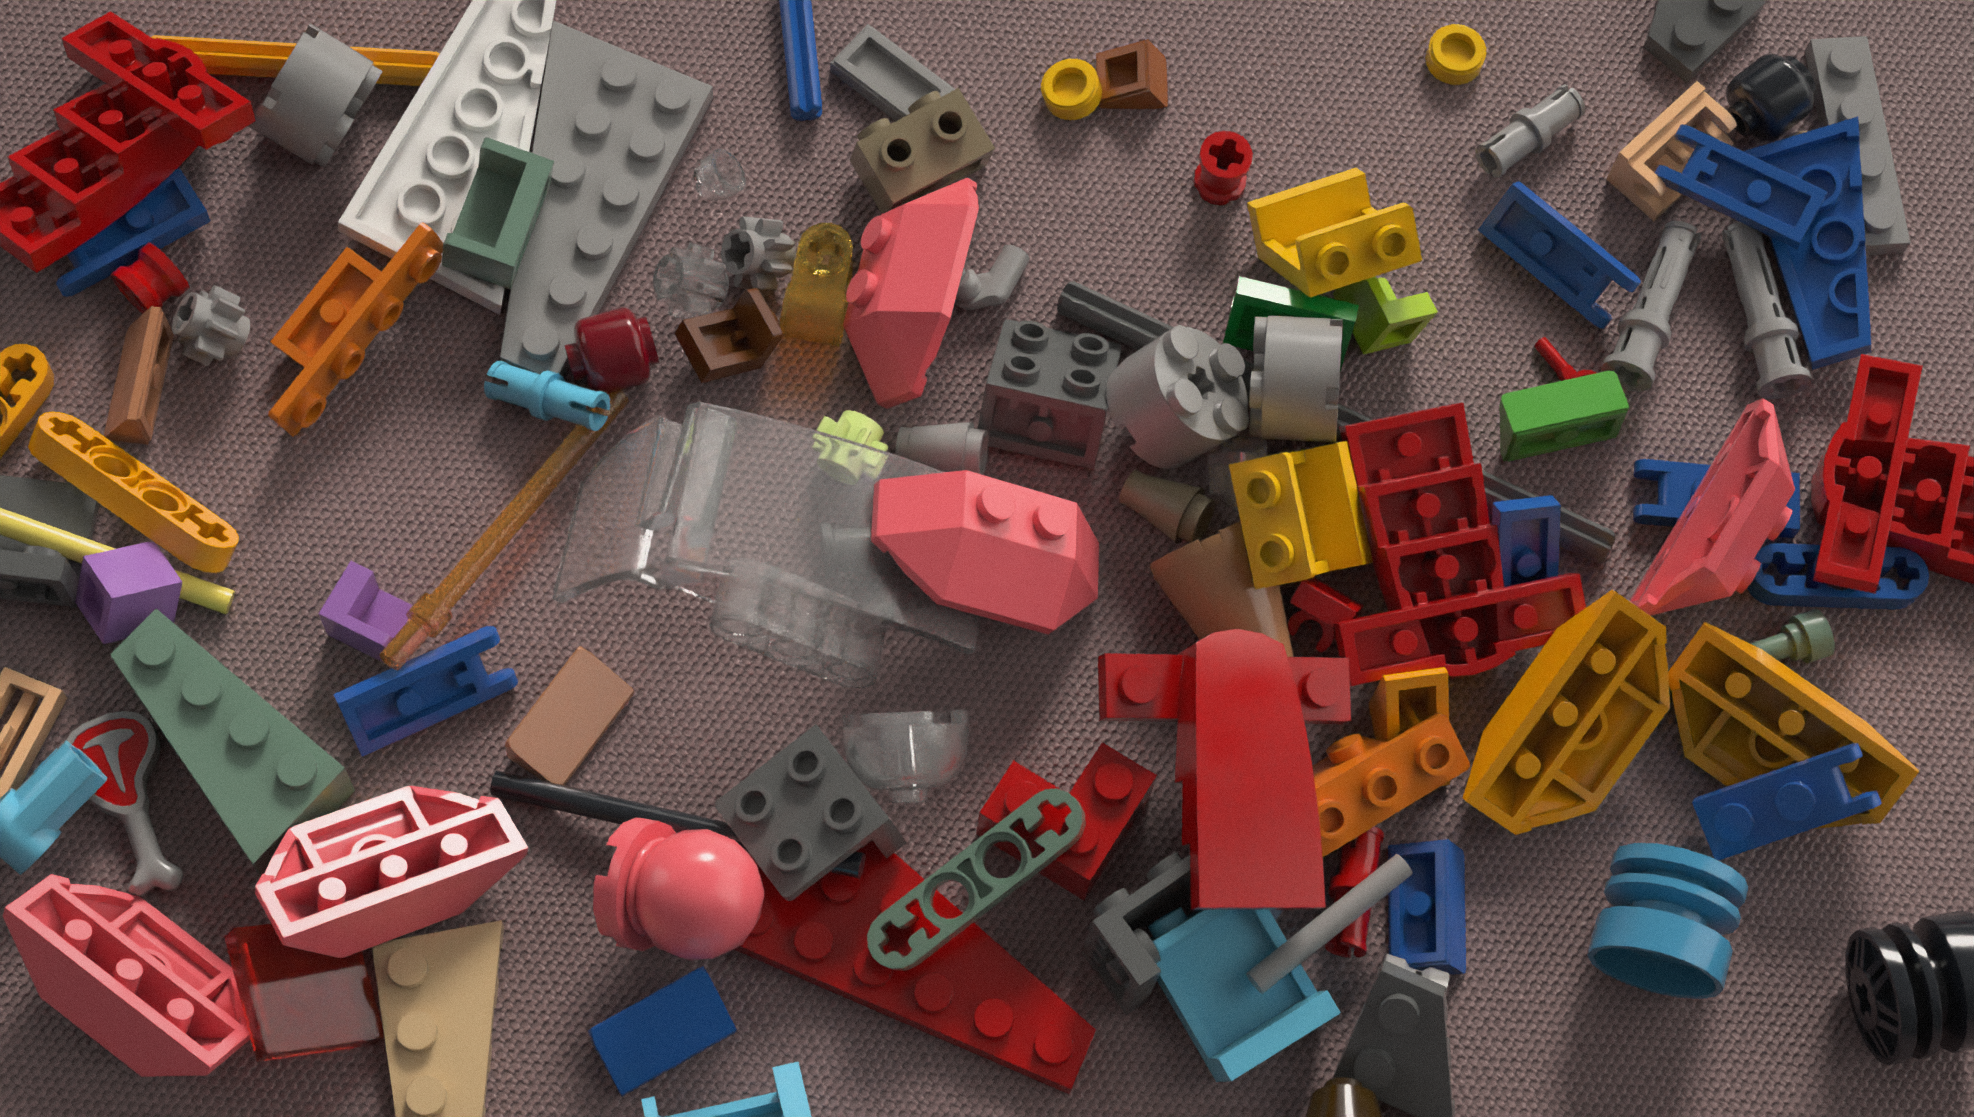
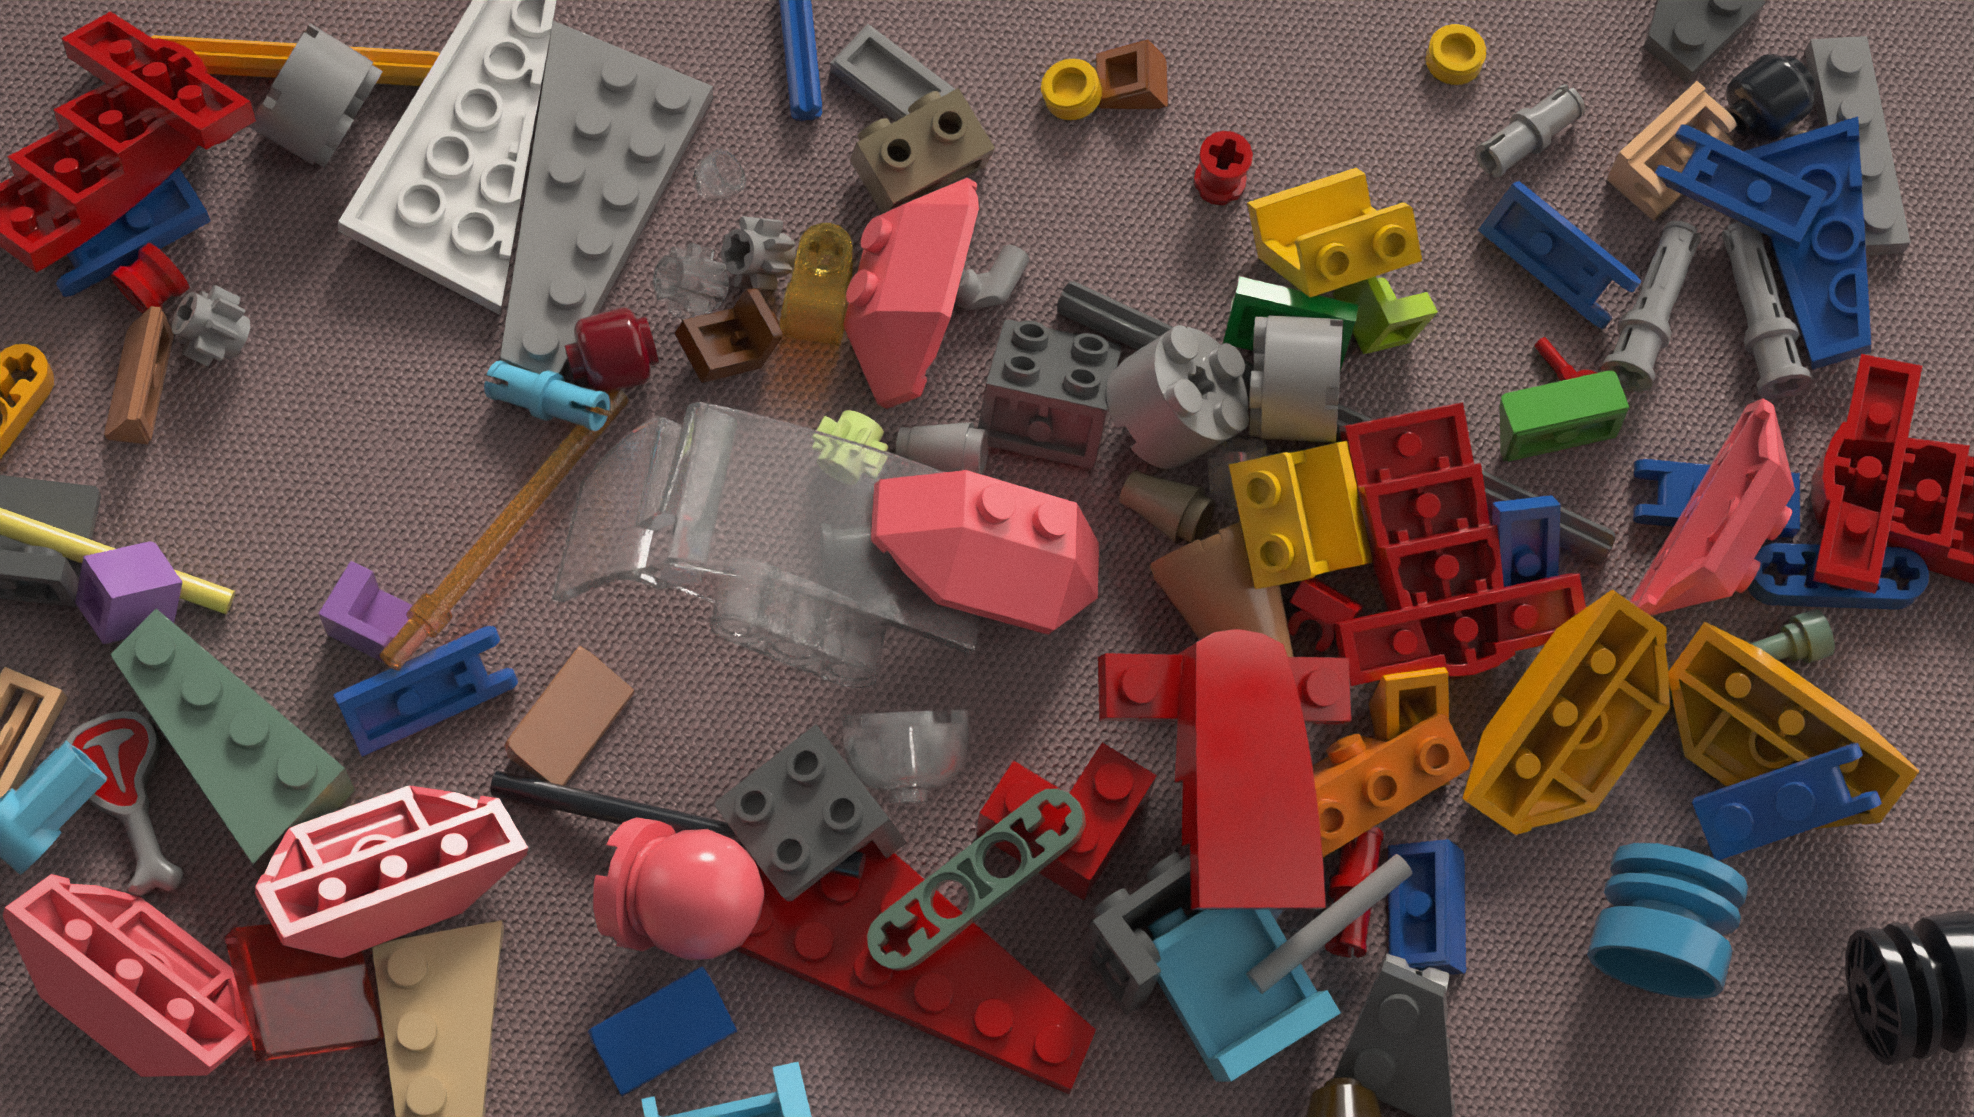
(133, 492): light orange beam -> none
(342, 318): orange bracket -> none
(498, 213): sand green panel -> none

